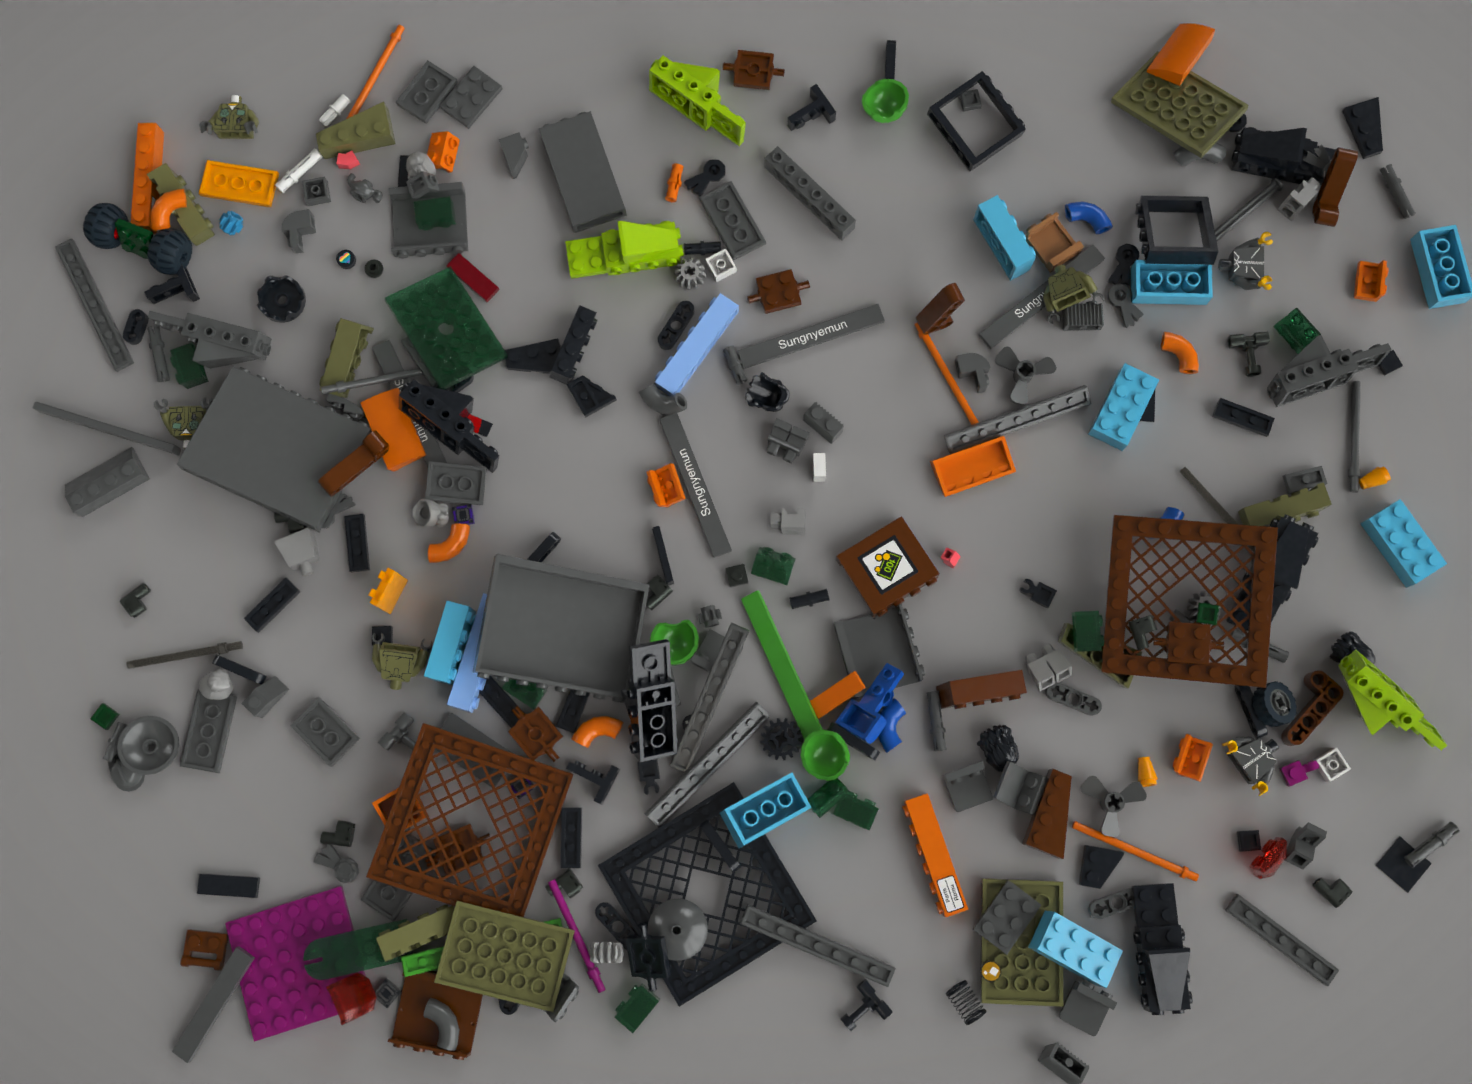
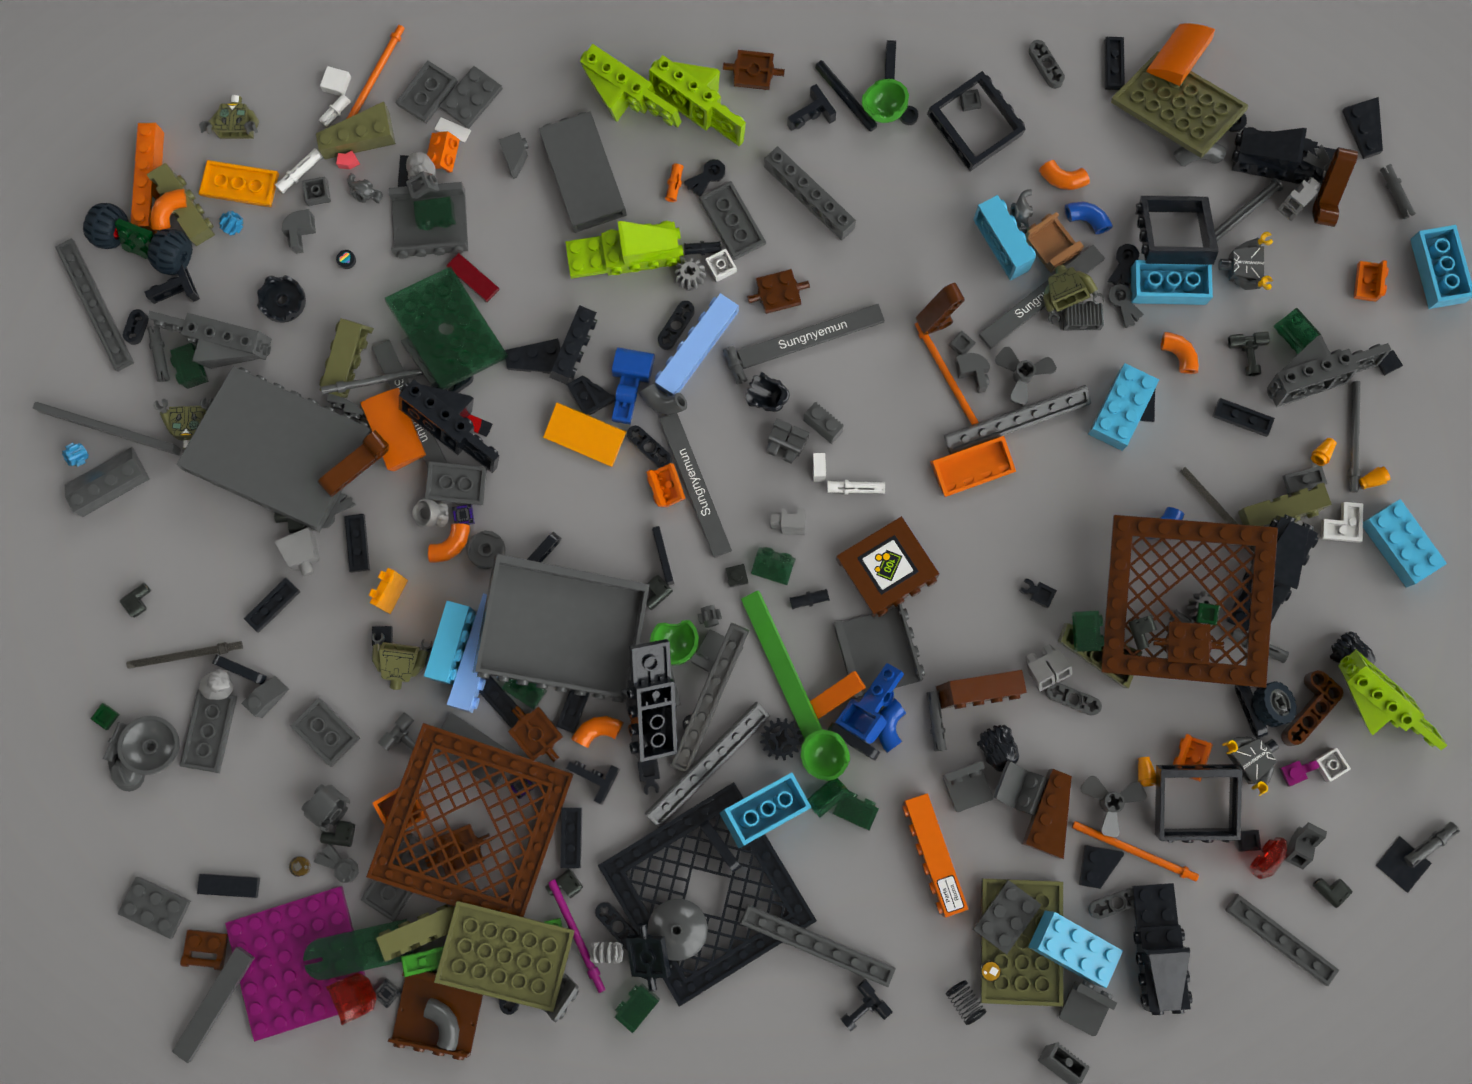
(75, 454): none -> dark azure gear
(154, 907): none -> dark grey plate
(299, 866): none -> clear smoke tile
(325, 807): none -> dark grey brick
(335, 81): none -> white piece
(374, 273): pearl dark grey plate -> none
(457, 130): none -> white sticker
(479, 542): none -> dark grey plate
(584, 434): none -> light orange tile
(623, 87): none -> lime wedge
(632, 368): none -> blue plate
(635, 441): none -> black beam
(845, 95): none -> black axle
(855, 487): none -> white pin
(910, 116): none -> black tile
(954, 557): coral piece -> none
(962, 343): none -> dark grey tile
(1022, 210): none -> dark grey piece
(1046, 72): none -> dark grey beam
(1064, 179): none -> orange cylinder
(1114, 63): none -> black tile
(1206, 835): none -> black window
(1323, 452): none -> light orange cone
(1348, 528): none -> white plate

